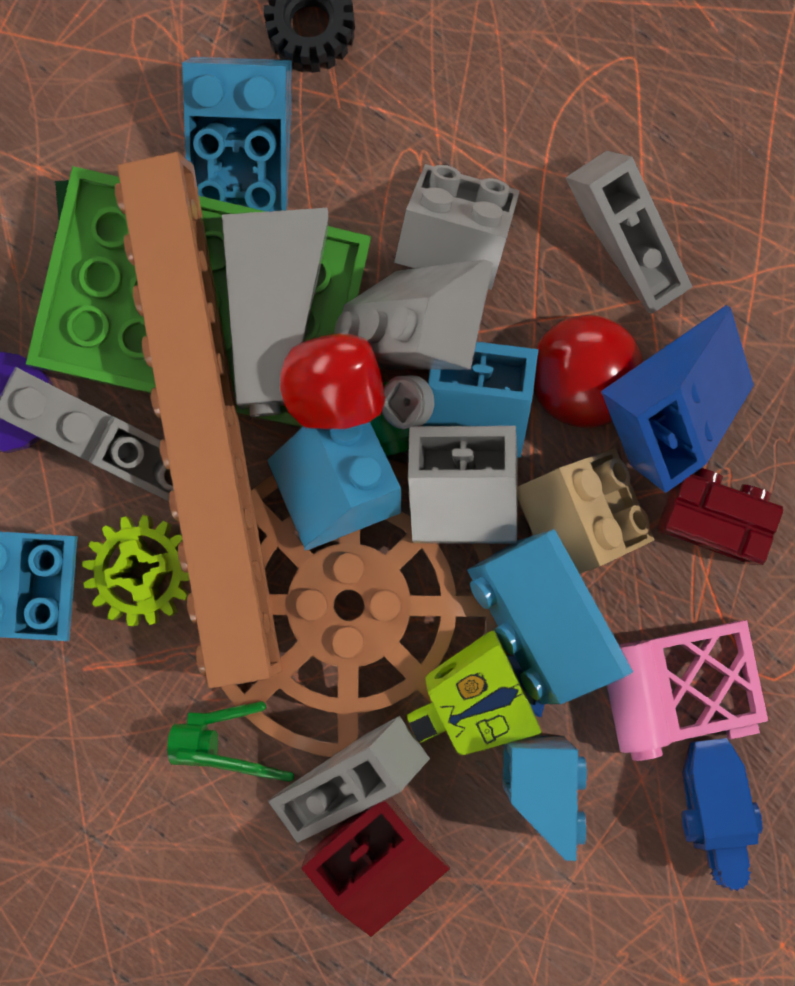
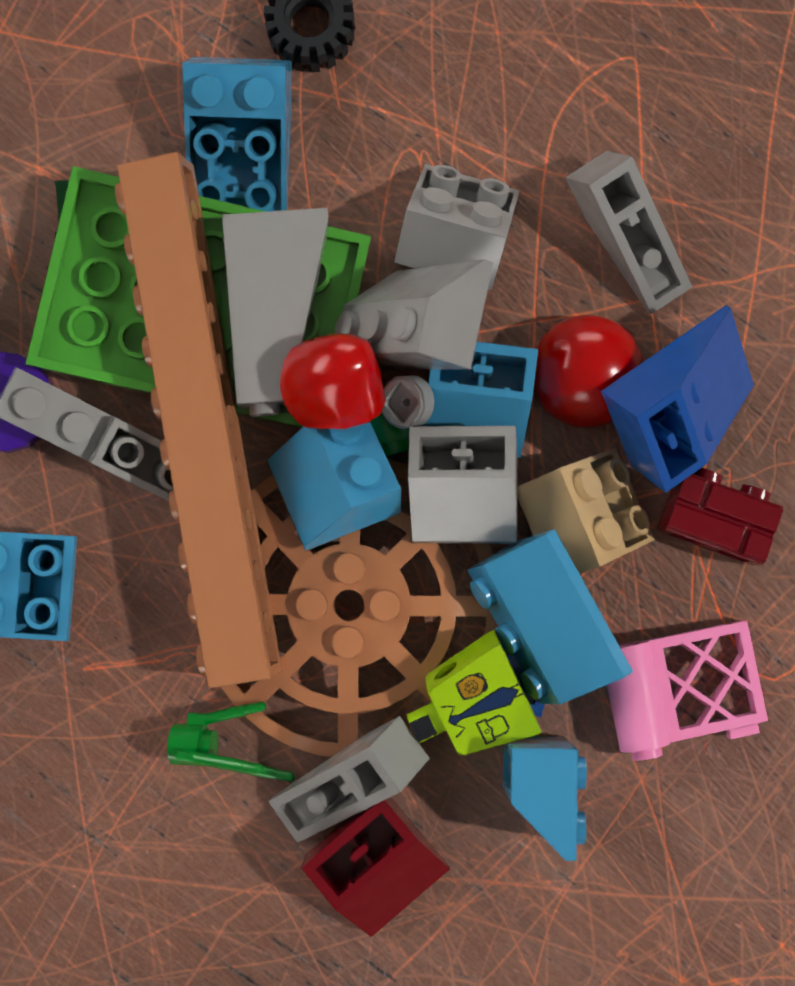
(132, 549): lime gear -> none
(720, 810): blue hinge -> none

